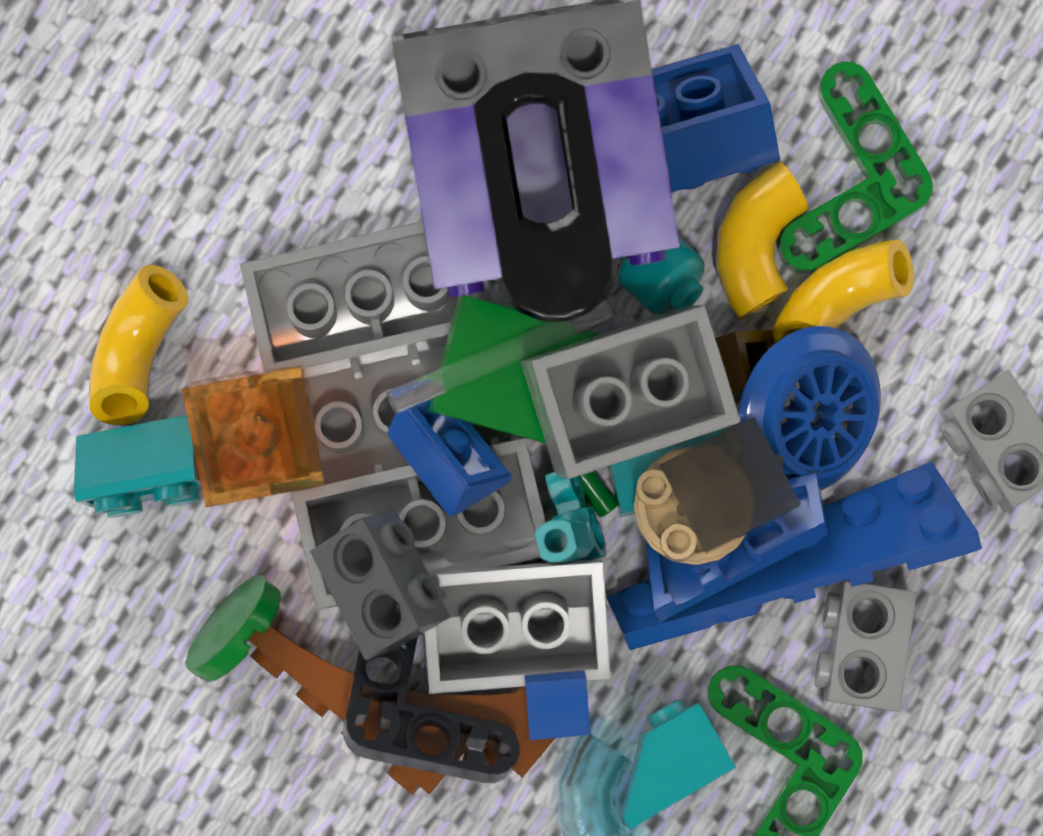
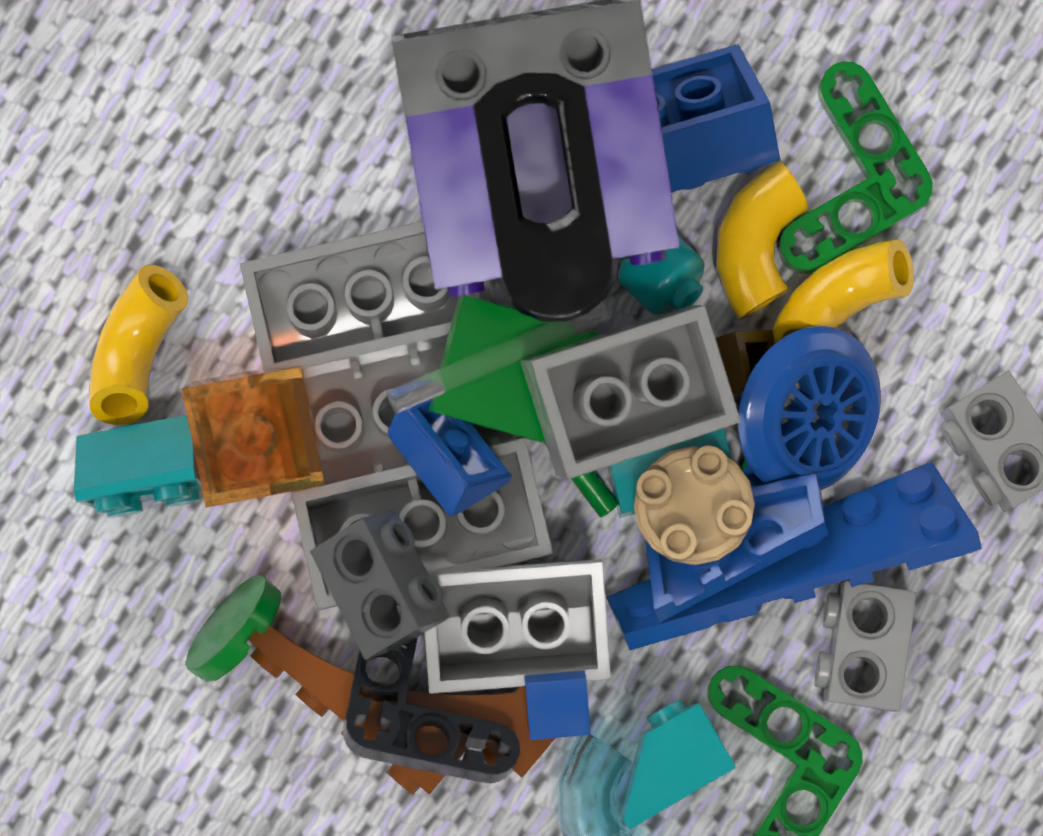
(575, 530): teal bar -> none
(730, 485): clear smoke piece -> none

